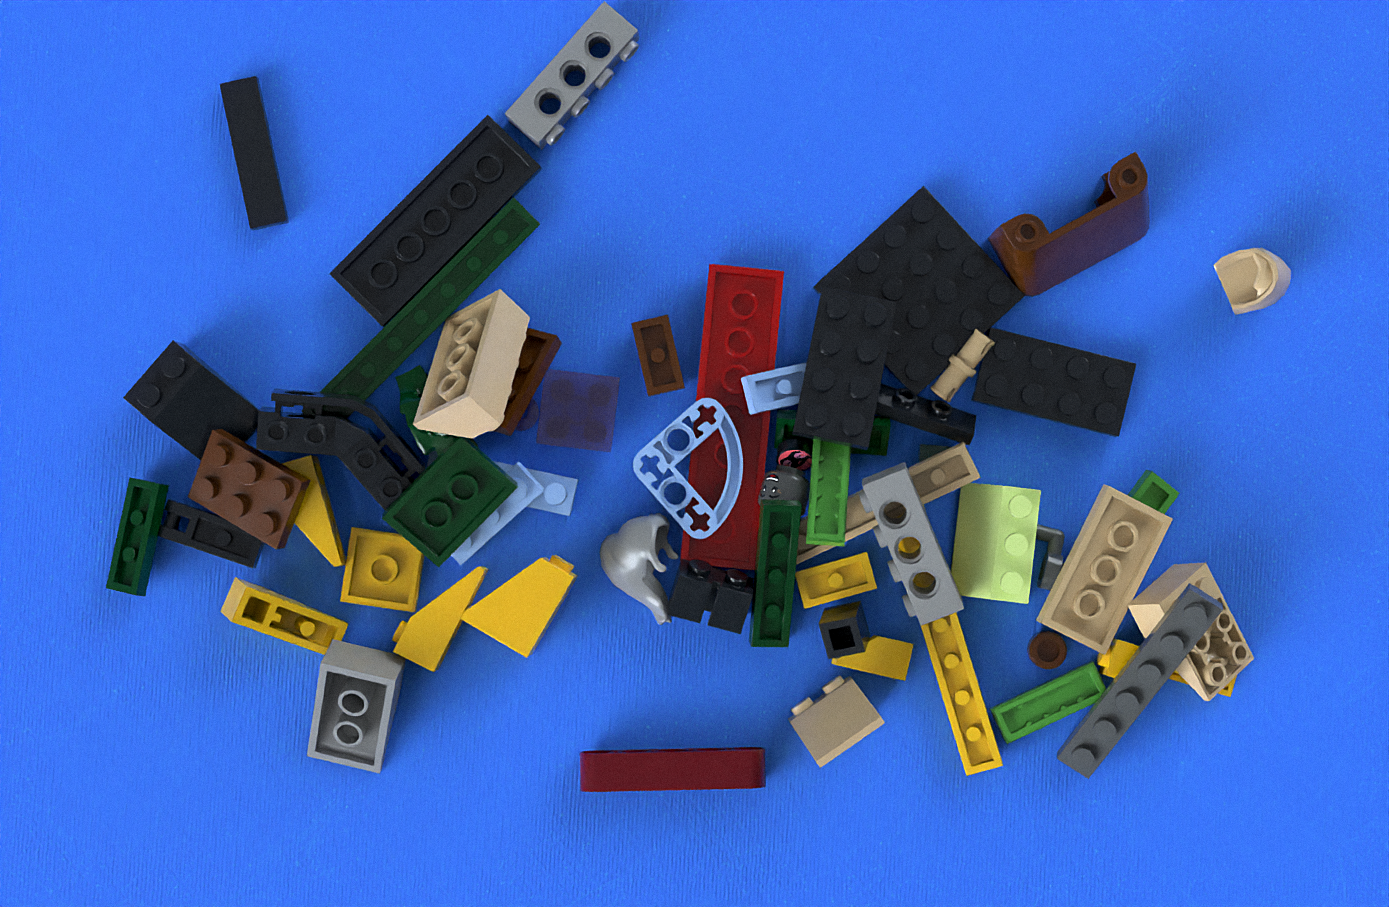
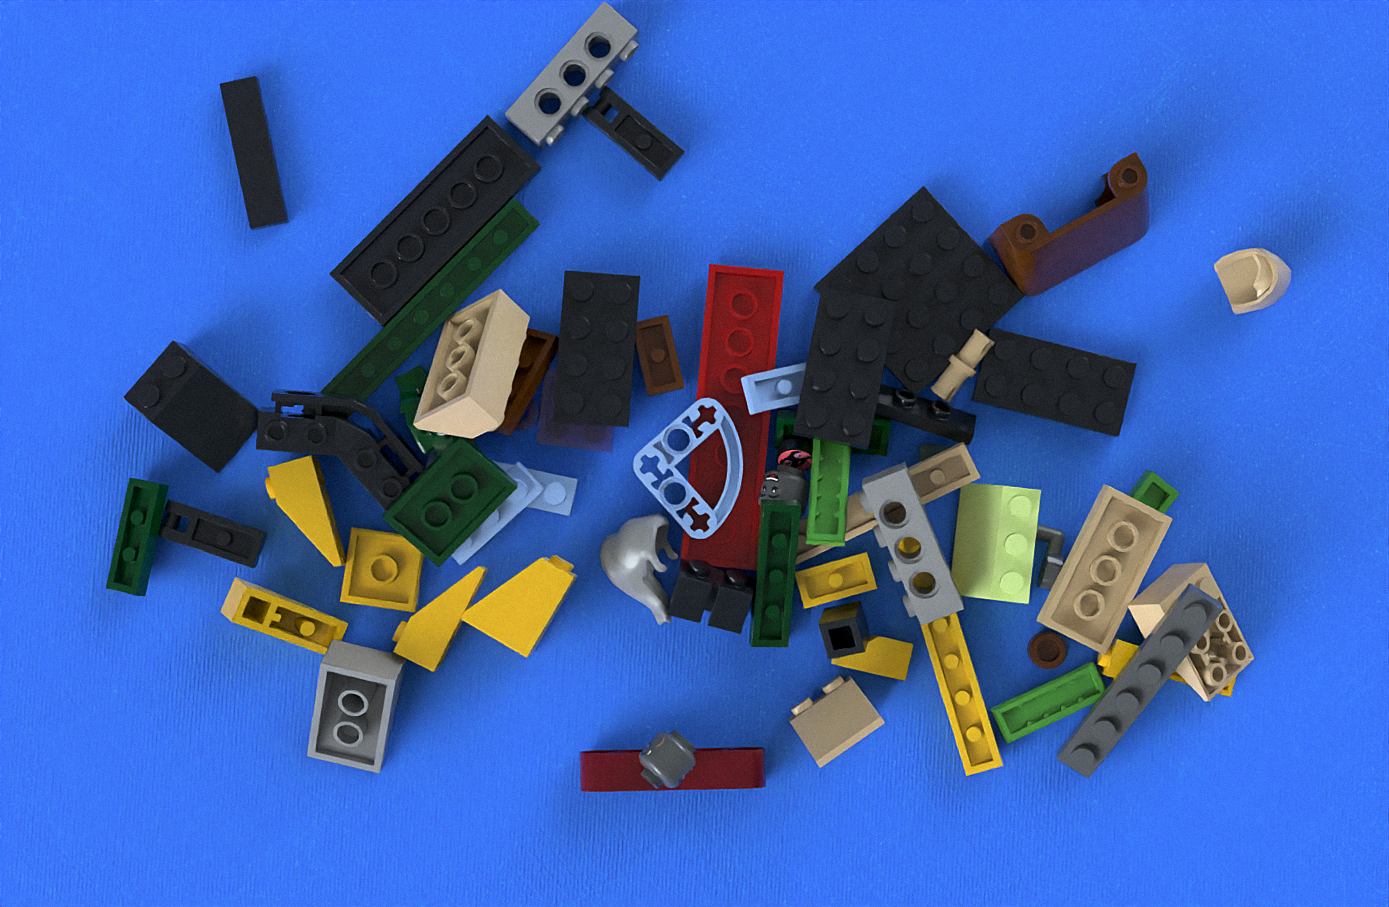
(248, 488): reddish brown plate -> none
(596, 349): none -> black plate
(634, 134): none -> black plate
(667, 759): none -> dark grey head

